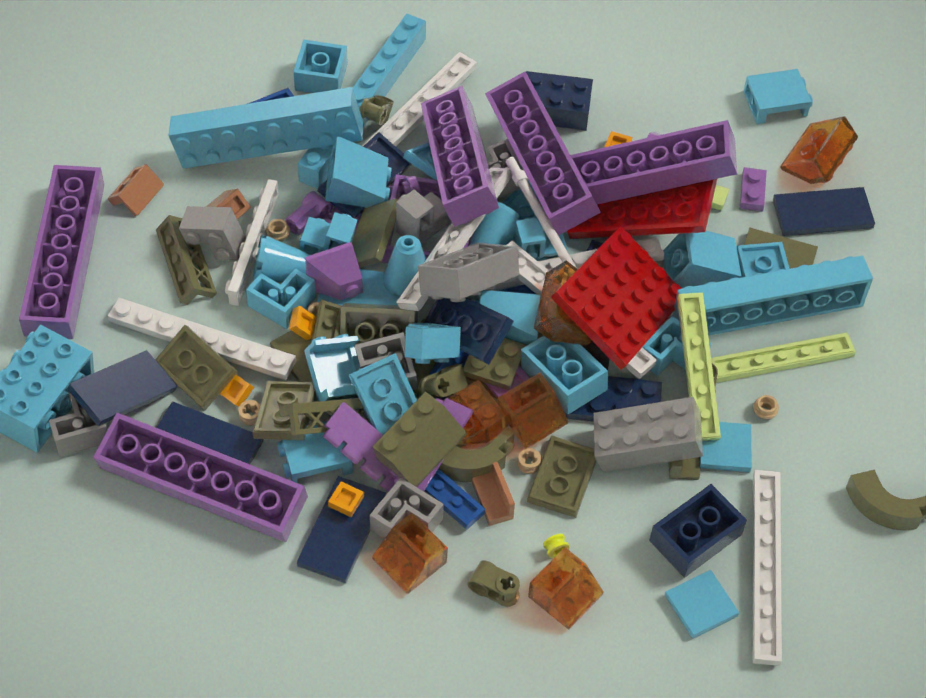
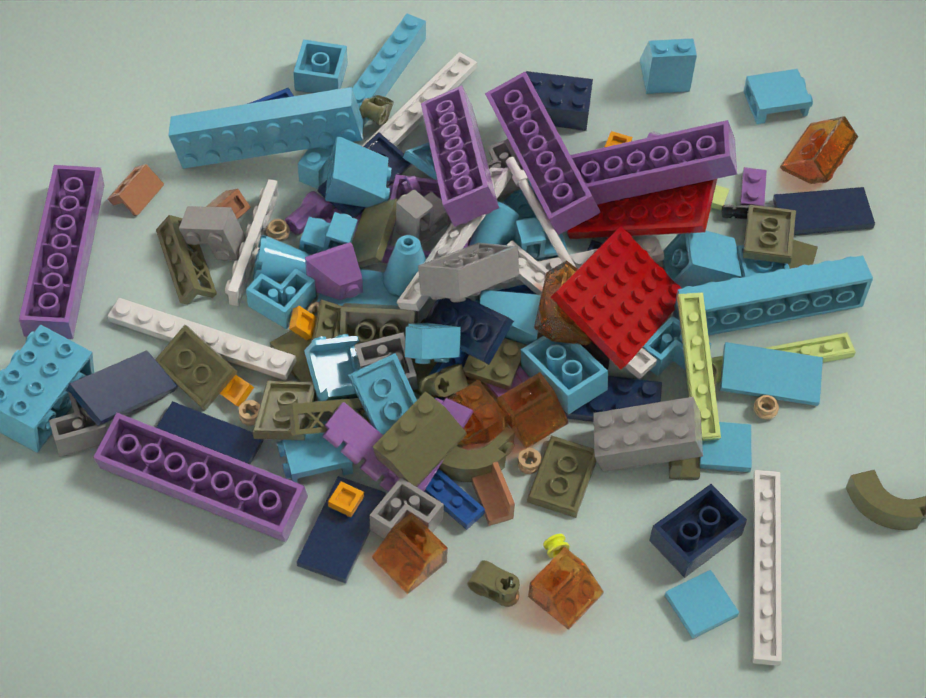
(668, 65): none -> medium azure slope
(738, 211): none -> black axle
(769, 234): none -> olive tile
(772, 373): none -> medium azure tile

